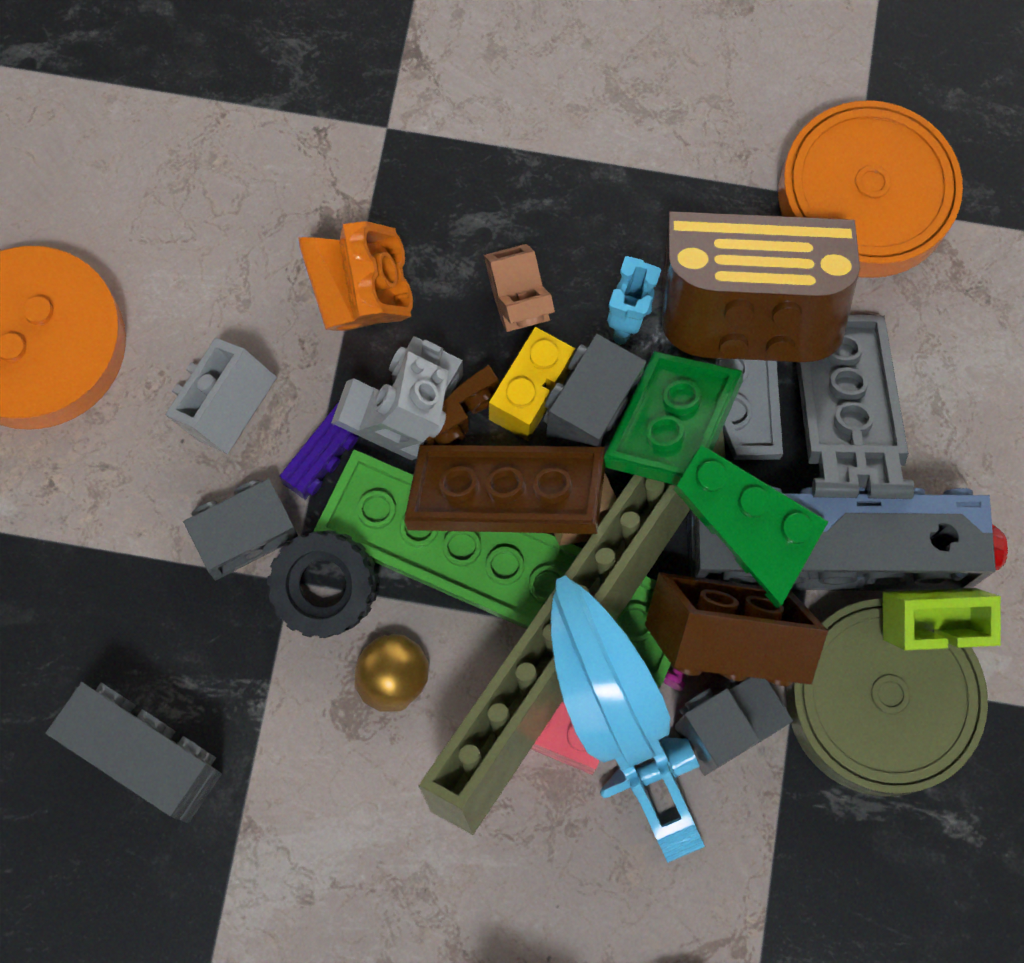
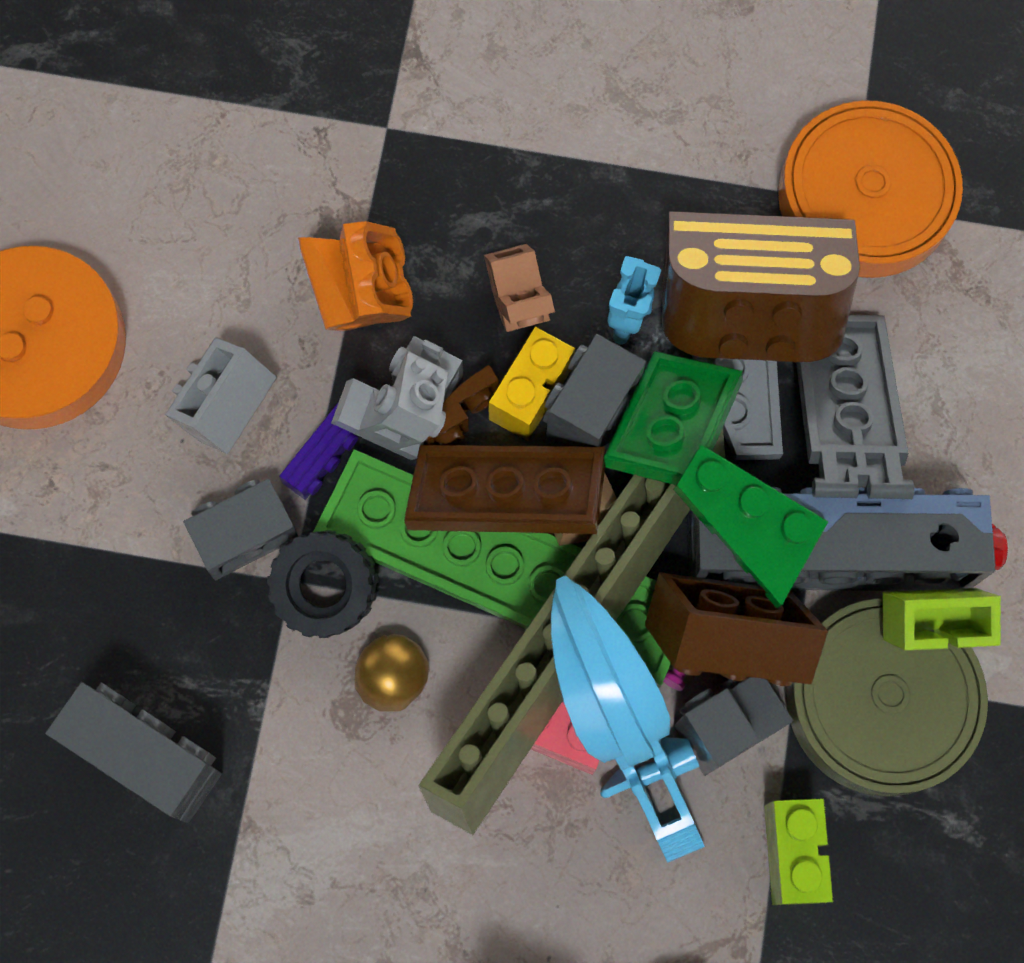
(793, 840): none -> lime piece

